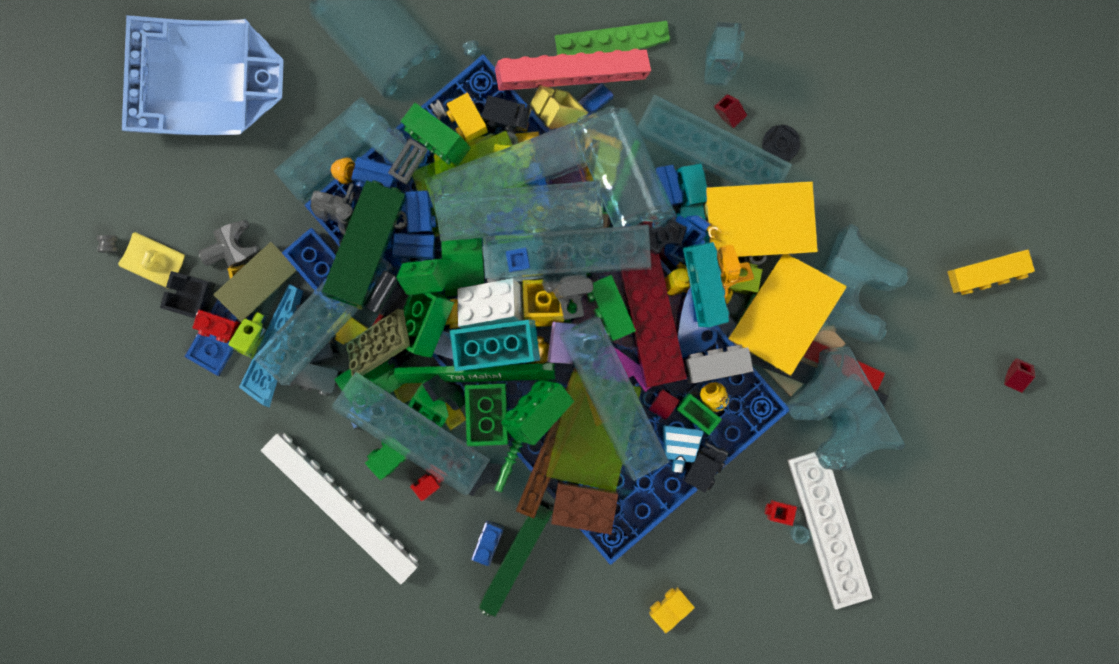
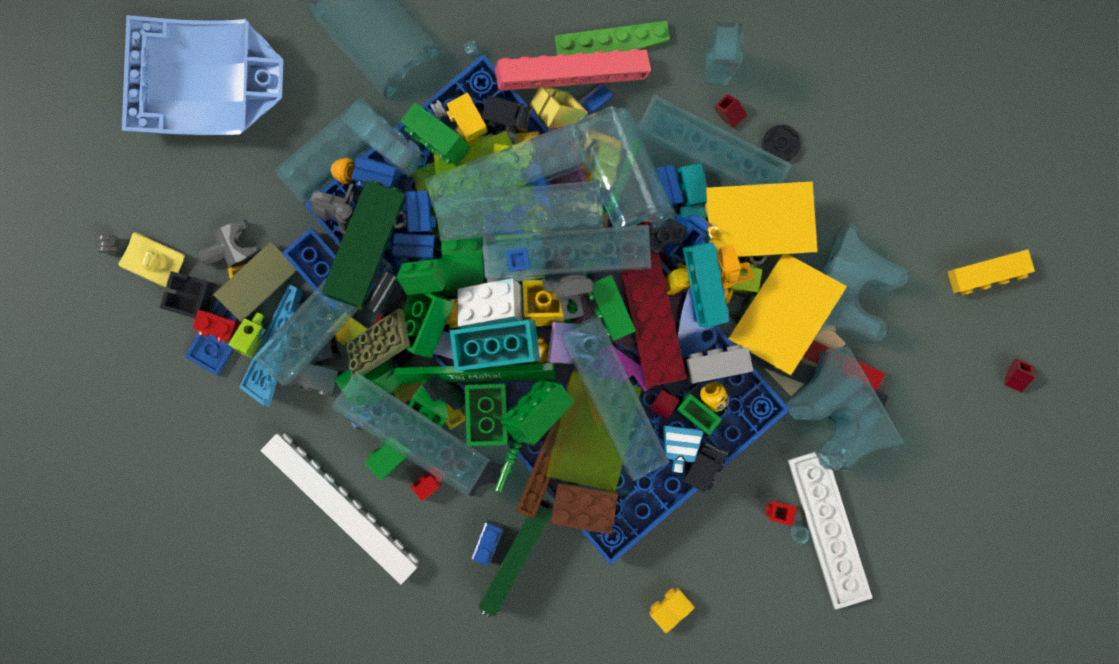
(406, 178): dark grey tile -> none

